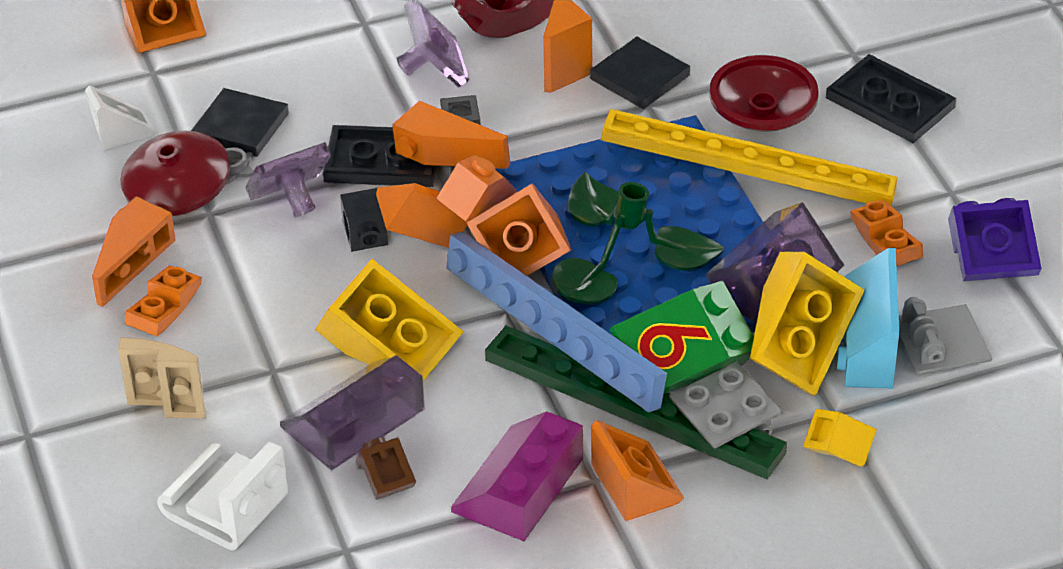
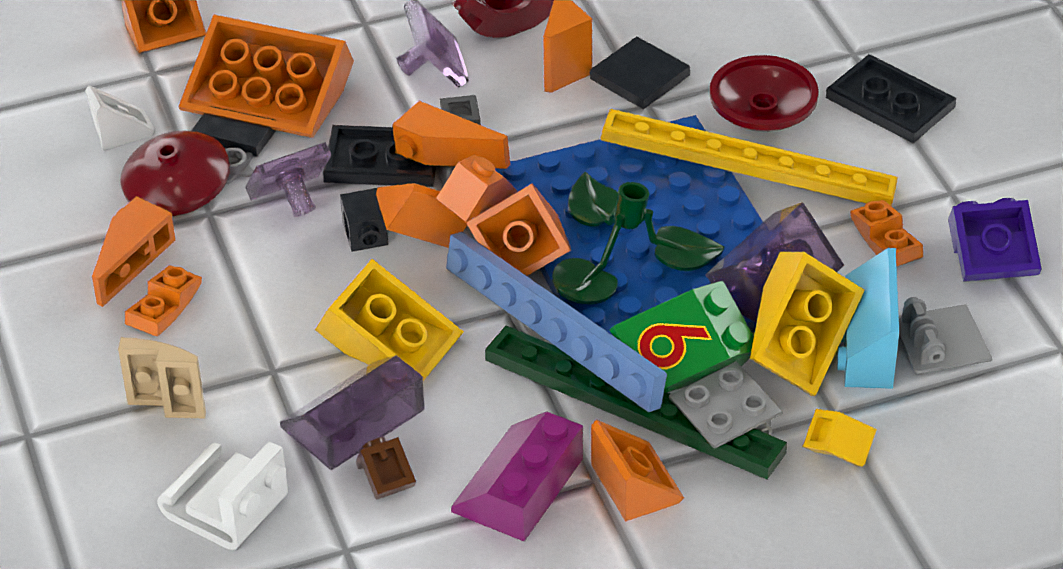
(267, 75): none -> orange slope

